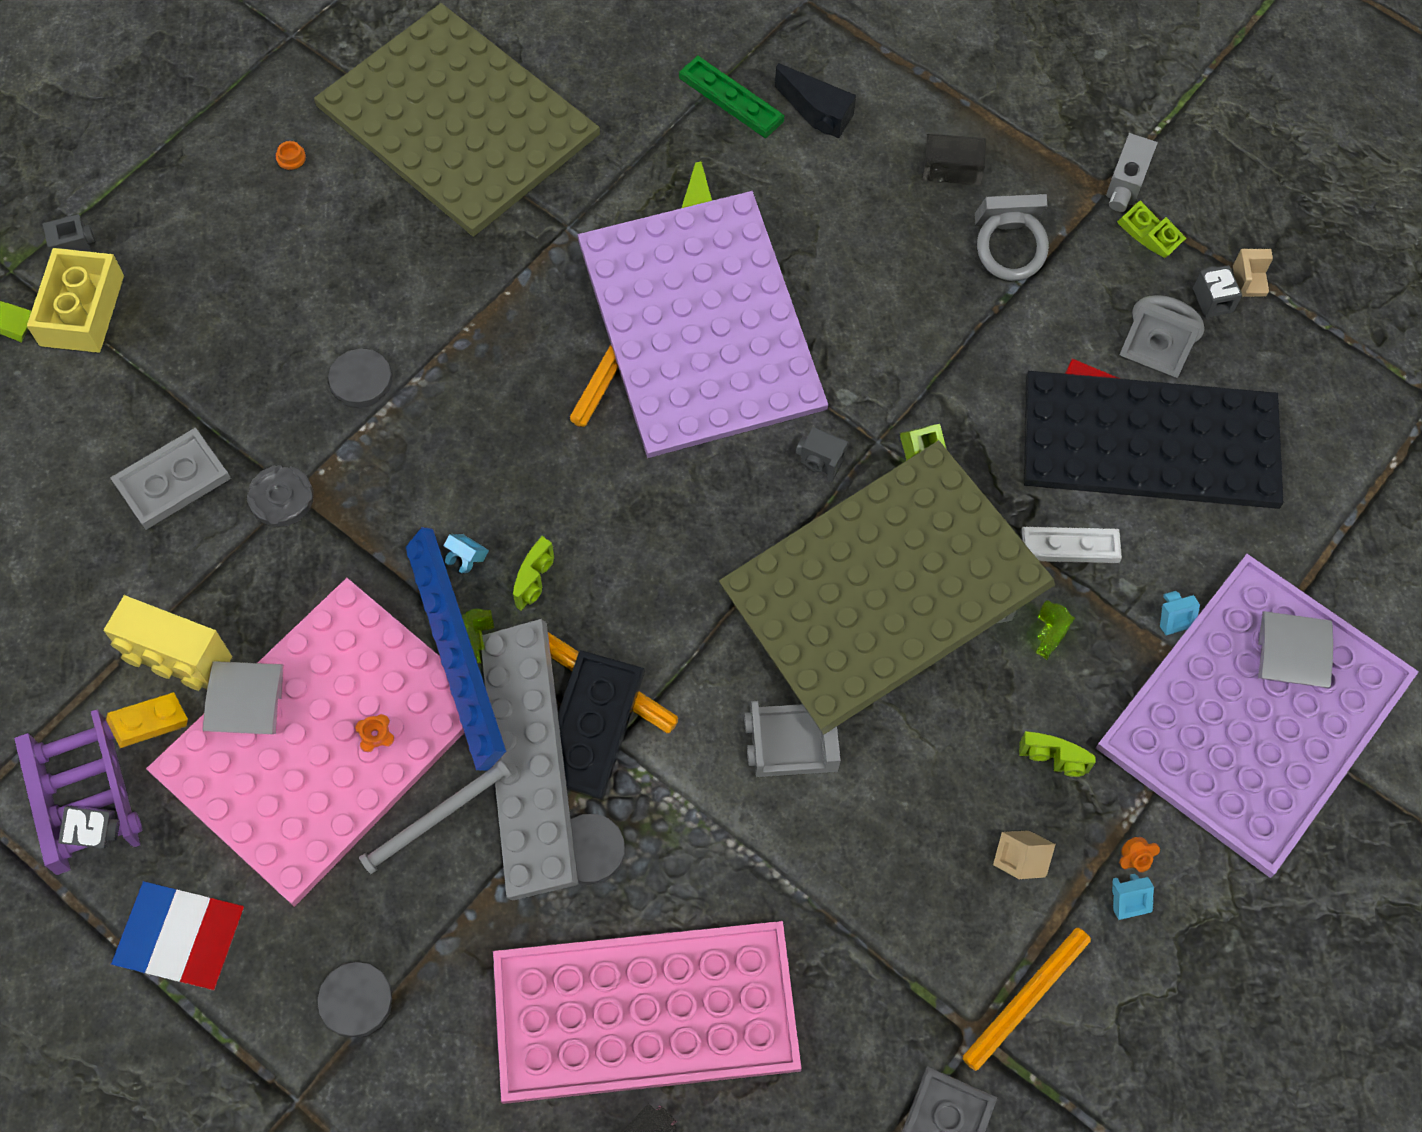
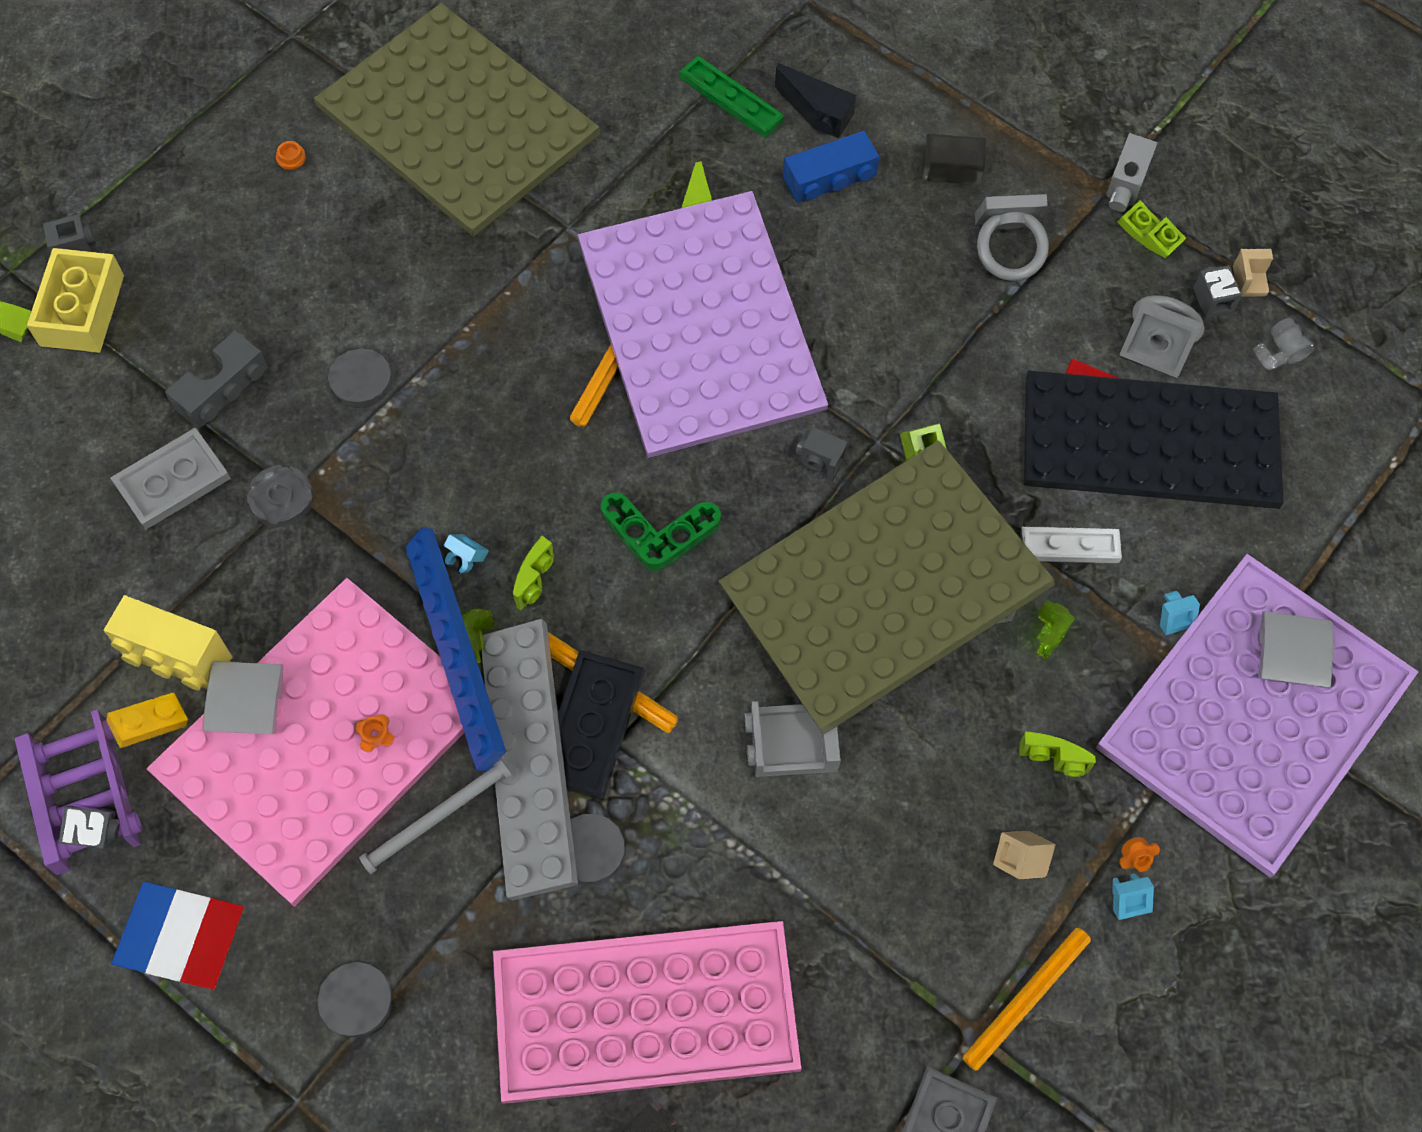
(203, 399): none -> dark grey arch
(655, 540): none -> green beam
(830, 167): none -> blue brick
(1291, 342): none -> clear piece

